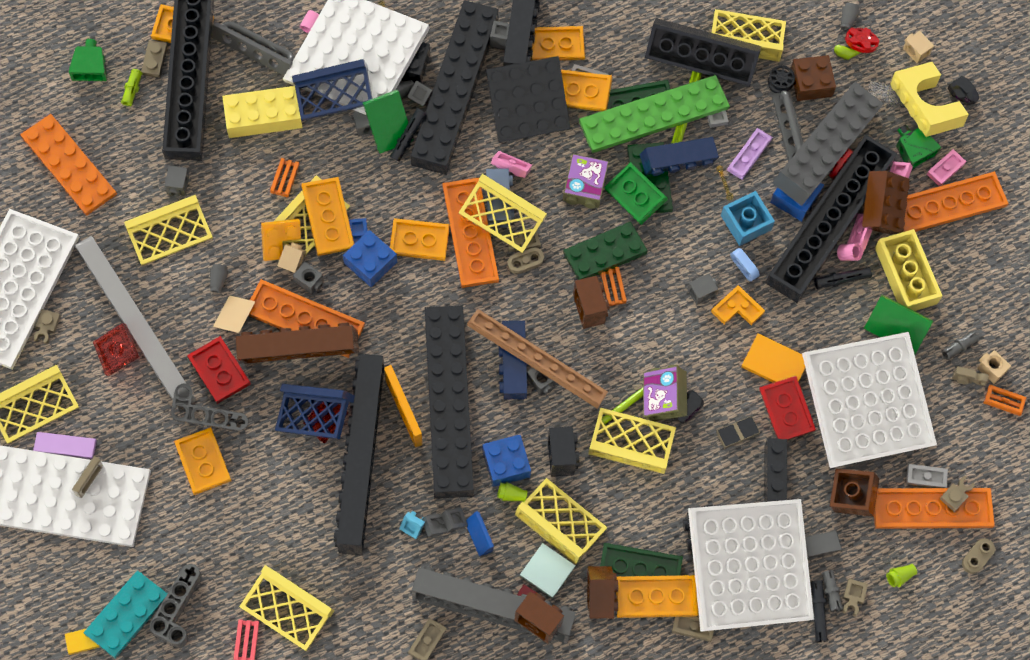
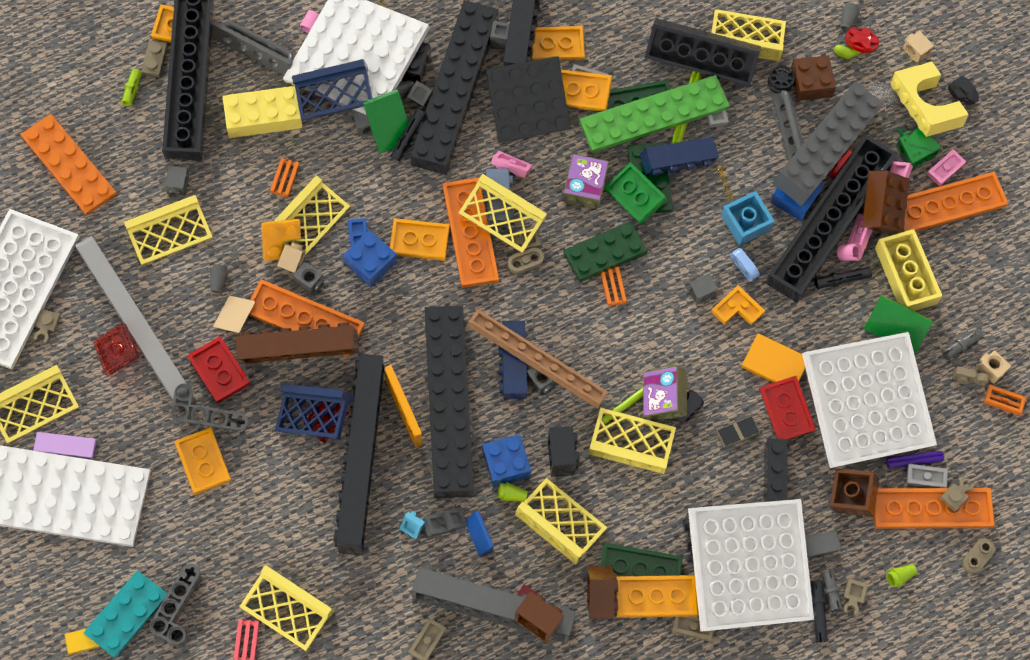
(87, 477): dark tan tile -> none
(88, 63): green torso -> none
(327, 216): light orange tile -> none
(547, 570): light aqua tile -> none
(590, 301): reddish brown brick -> none
(749, 154): lavender tile -> none
(916, 459): none -> dark purple axle

